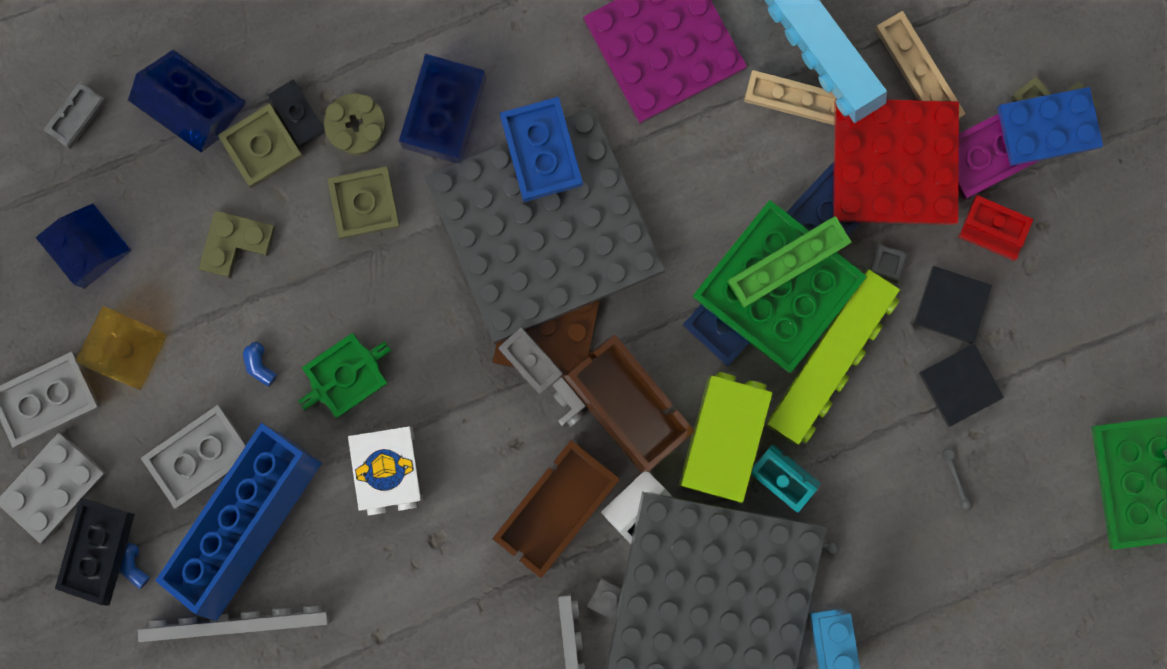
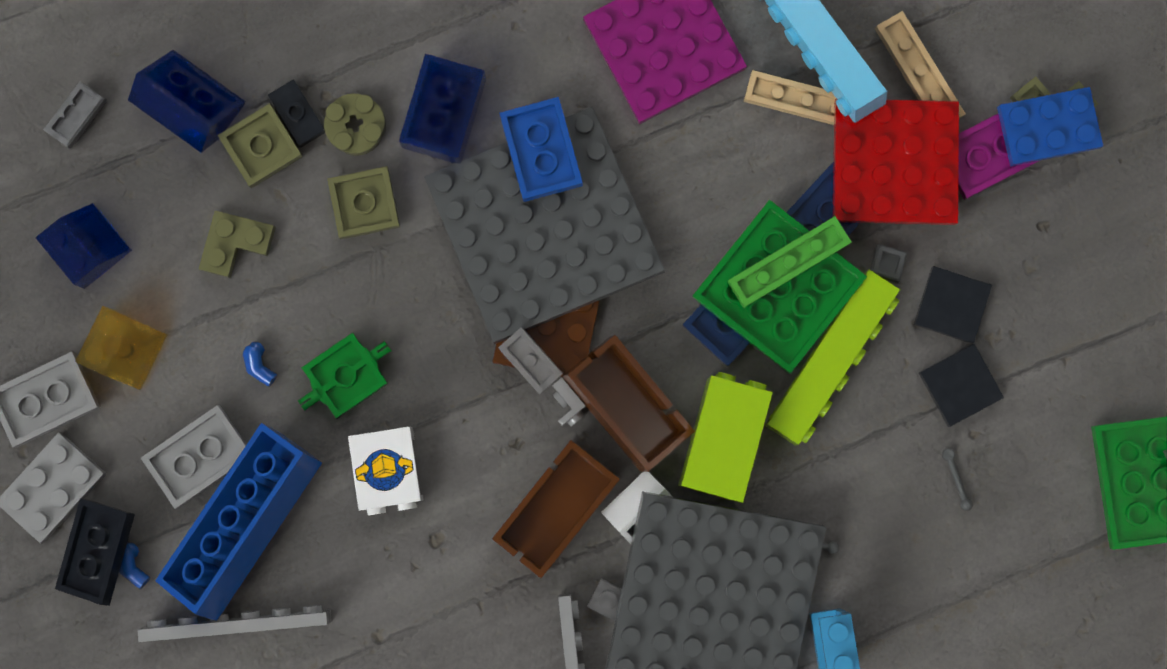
(785, 478): teal brick -> none
(995, 228): red plate -> none

